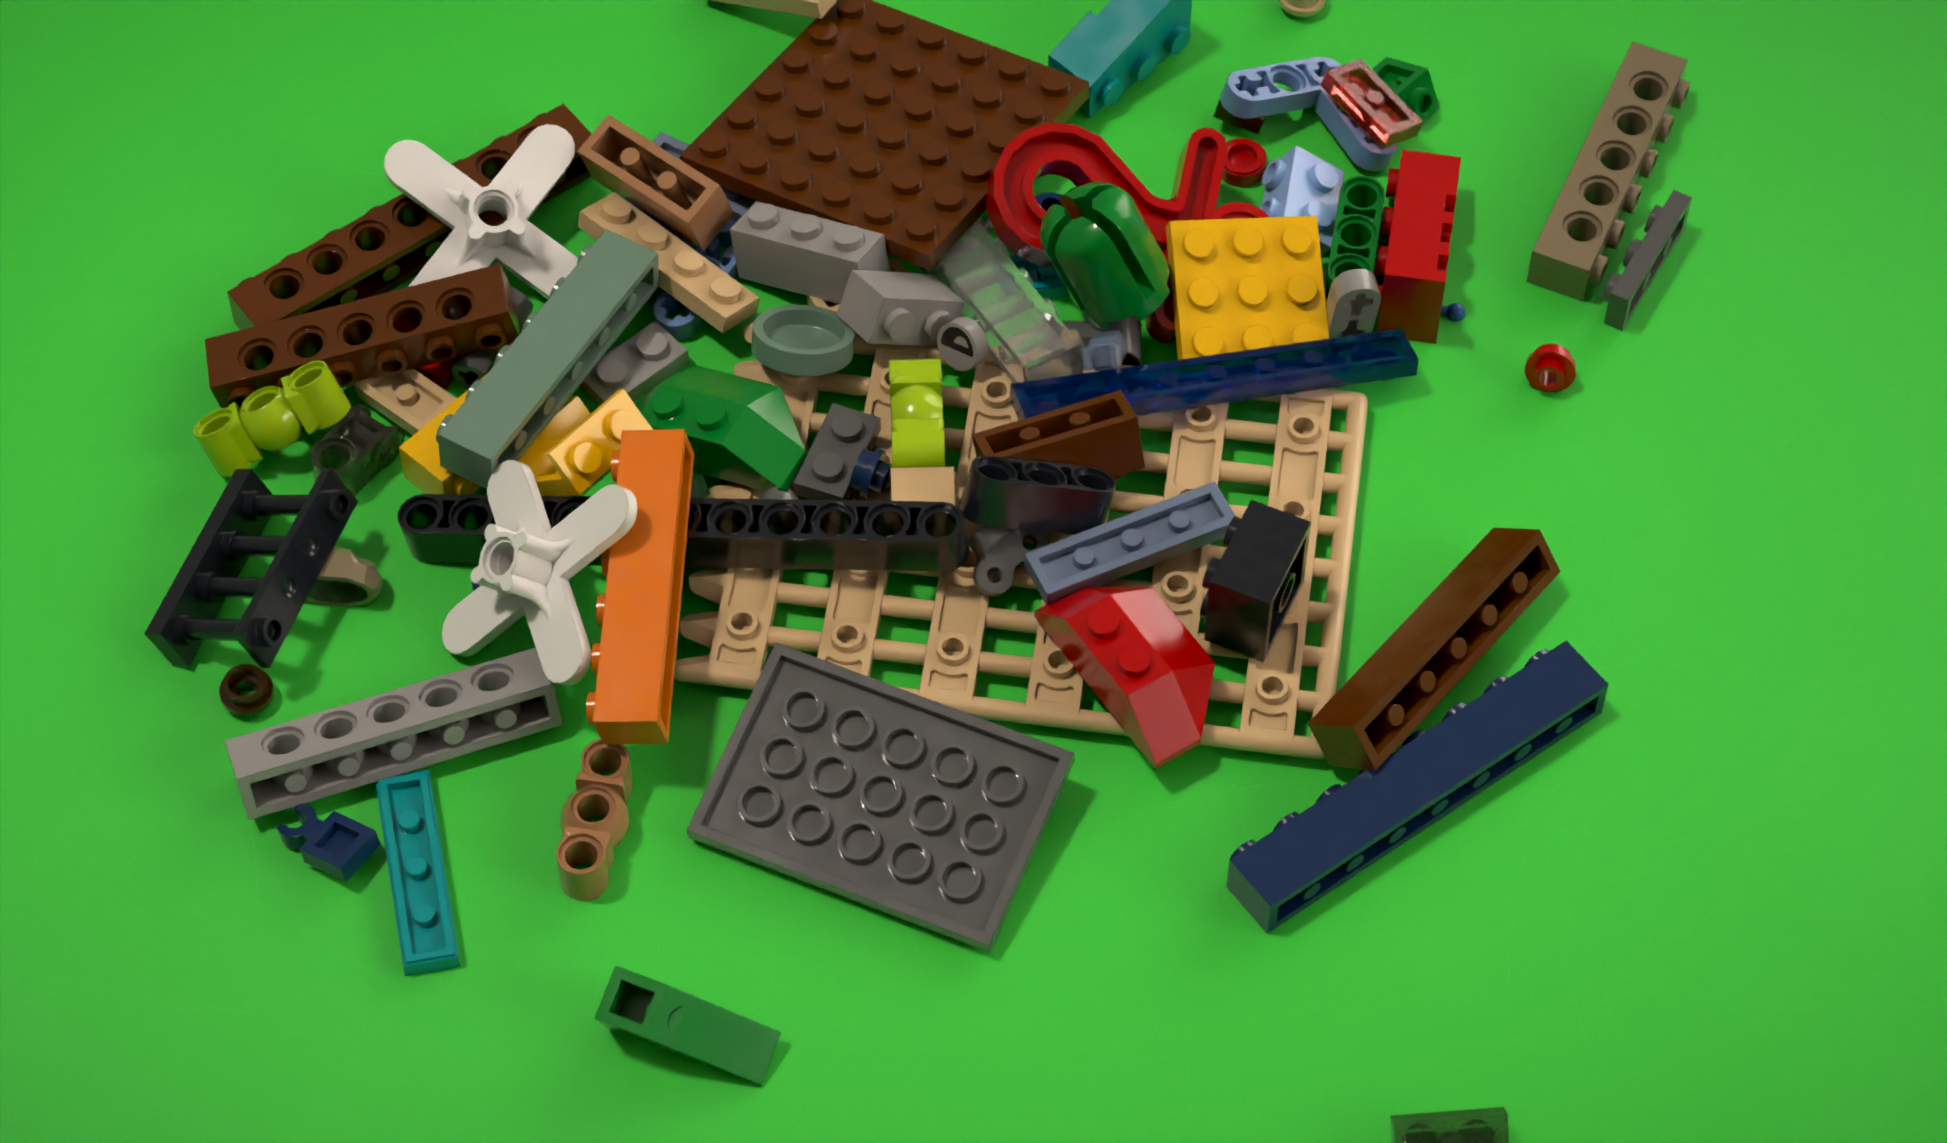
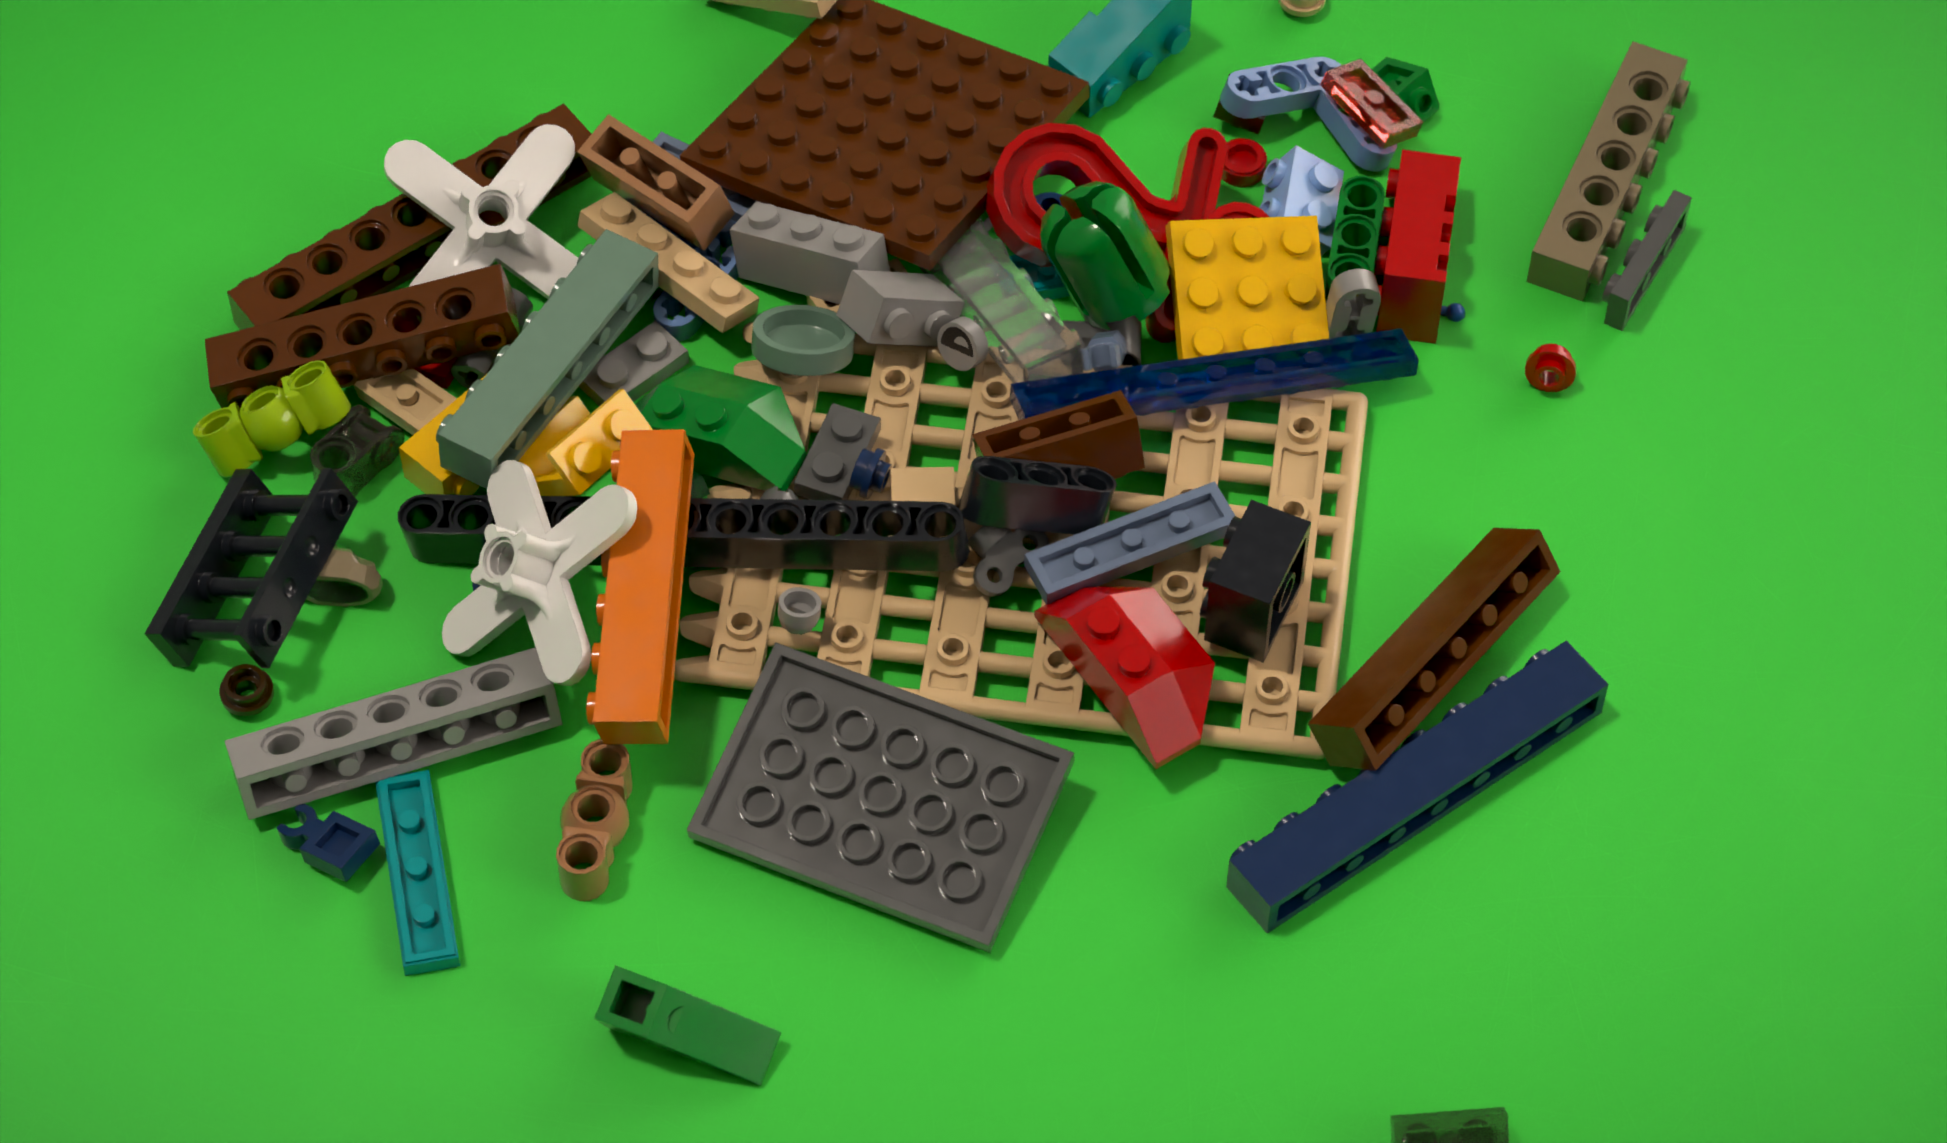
(799, 610): none -> light grey hinge
(916, 413): lime piece -> none

